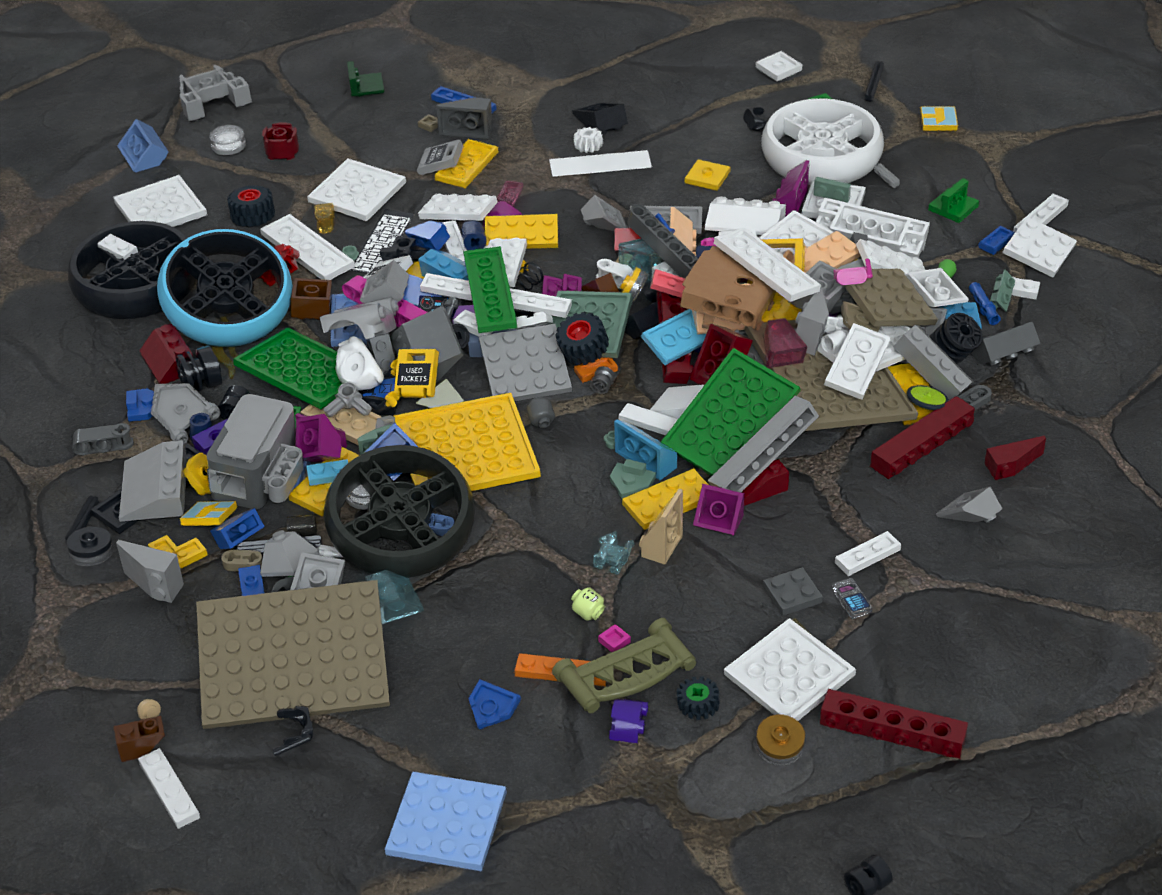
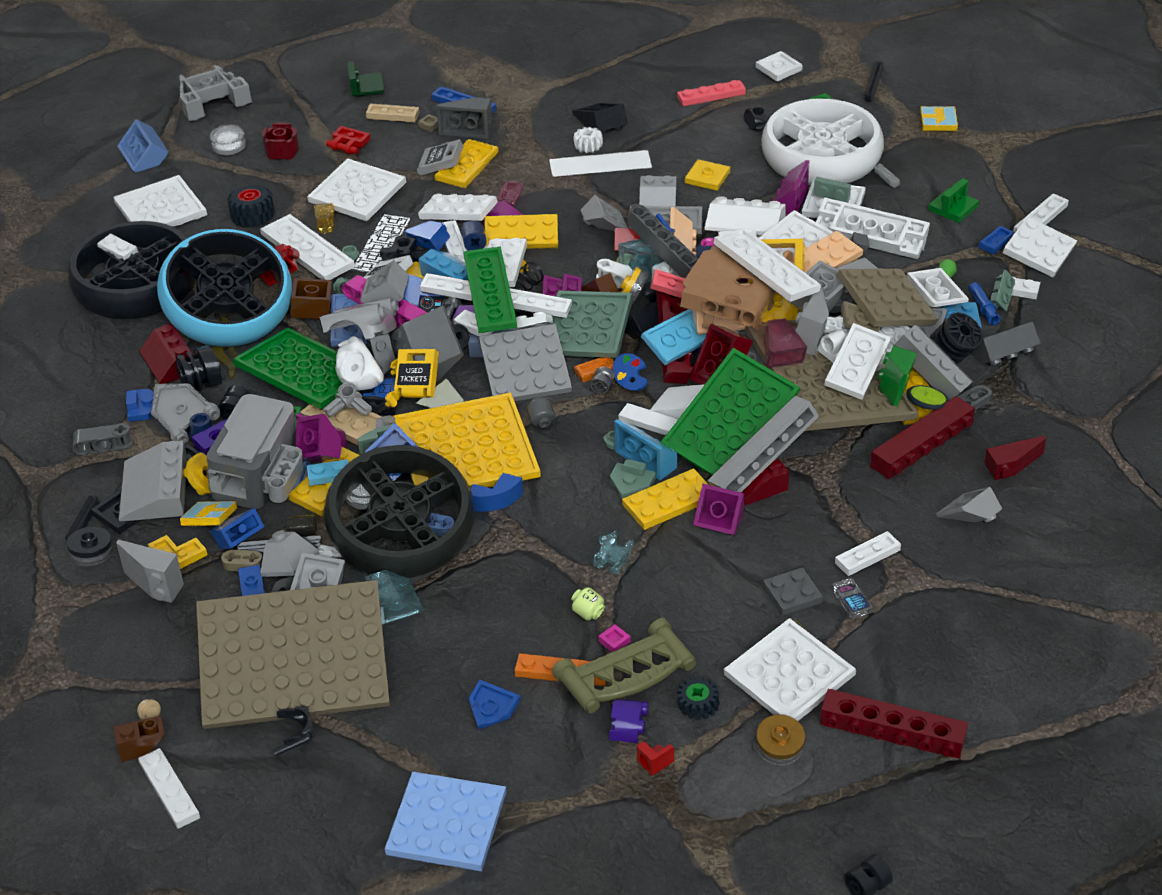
(336, 286): none -> sand green plate
(351, 138): none -> red plate
(392, 113): none -> tan plate
(504, 493): none -> blue brick
(582, 338): black wheel -> none
(627, 367): none -> blue piece
(654, 758): none -> red panel
(658, 190): none -> light grey slope
(664, 532): tan slope -> none
(711, 93): none -> coral plate
(853, 275): helmet -> none
(887, 259): white plate -> none
(896, 373): none -> green slope

